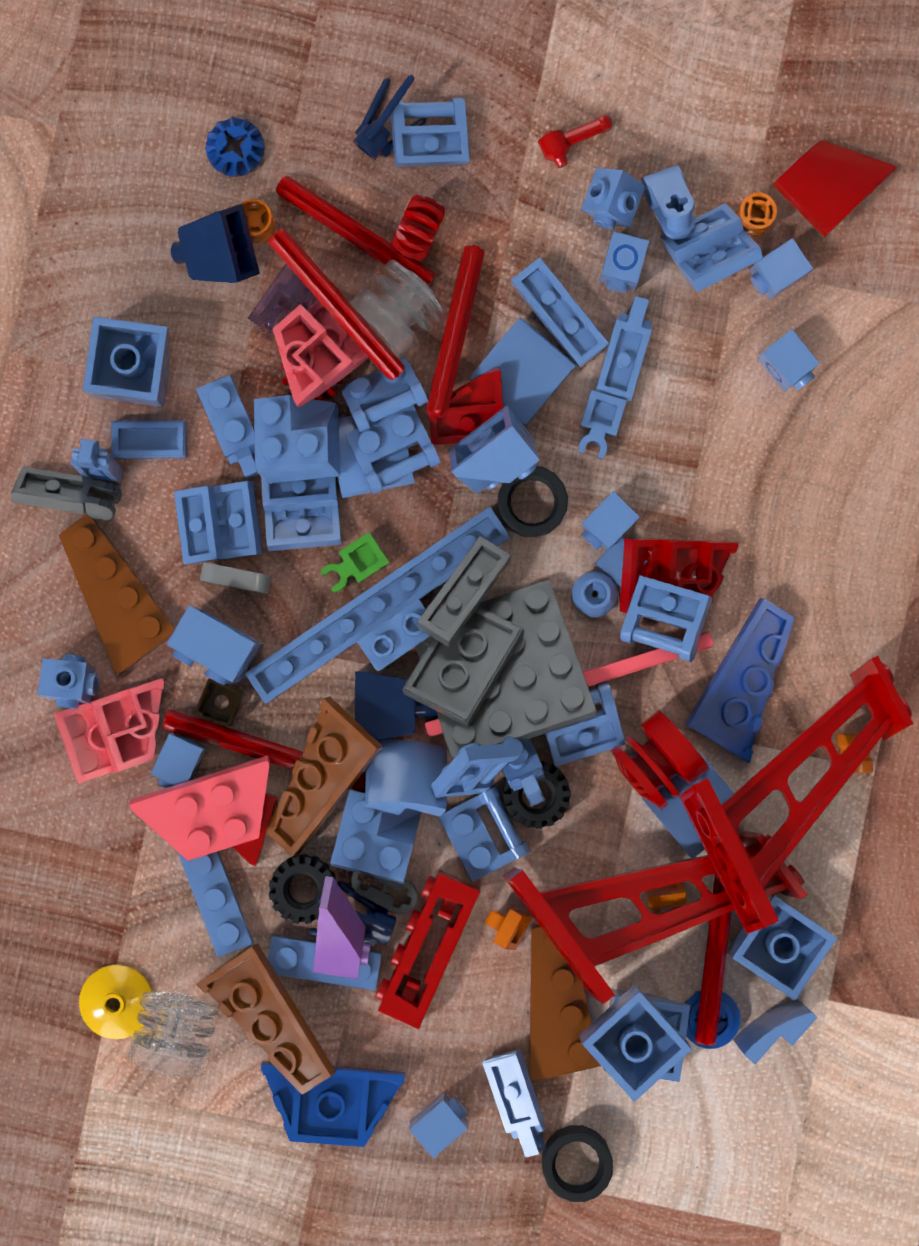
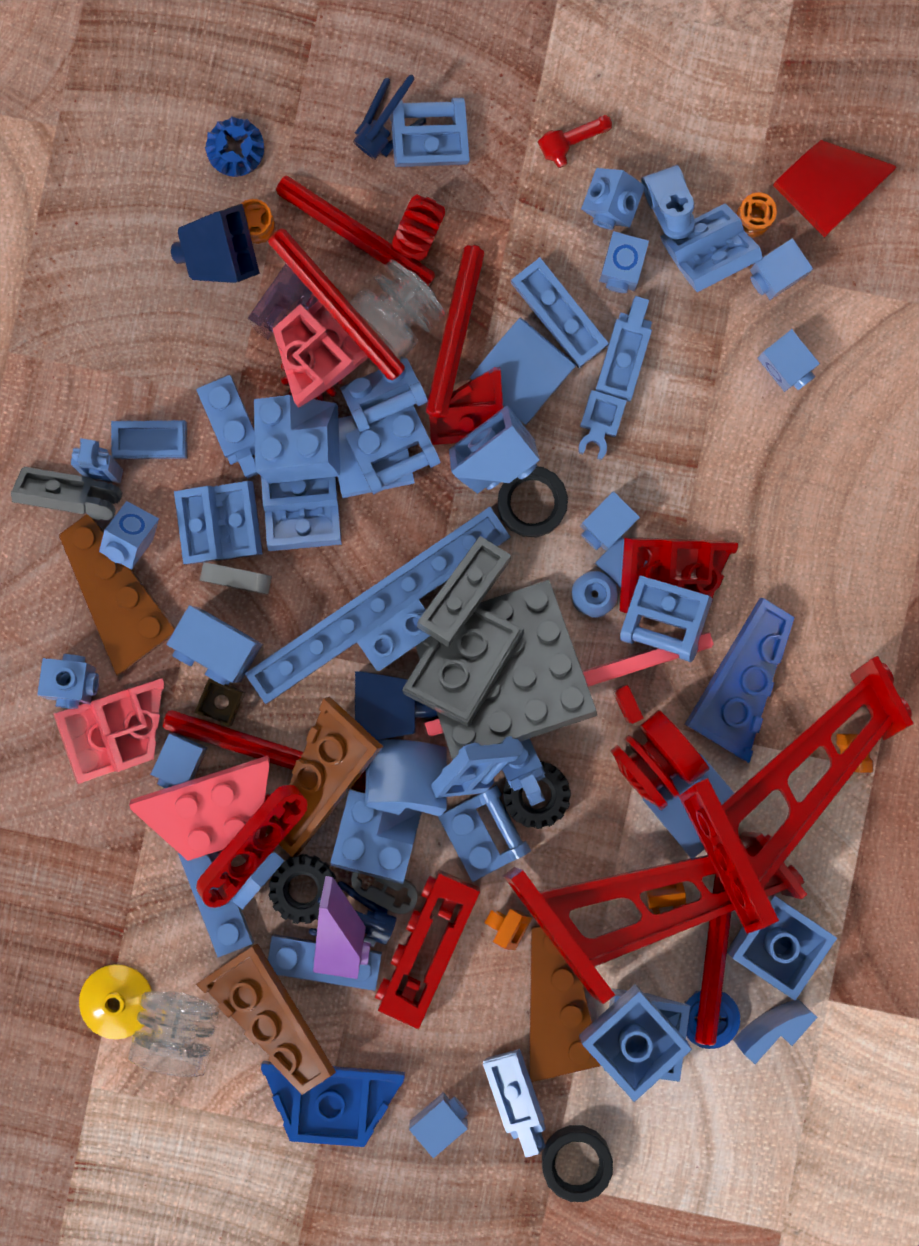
(127, 362): medium blue slope -> none
(128, 535): none -> medium blue brick
(256, 848): none -> red beam
(257, 880): none -> medium blue tile
(360, 559): bright green plate -> none
(590, 735): medium blue plate -> none
(627, 704): none -> red tile

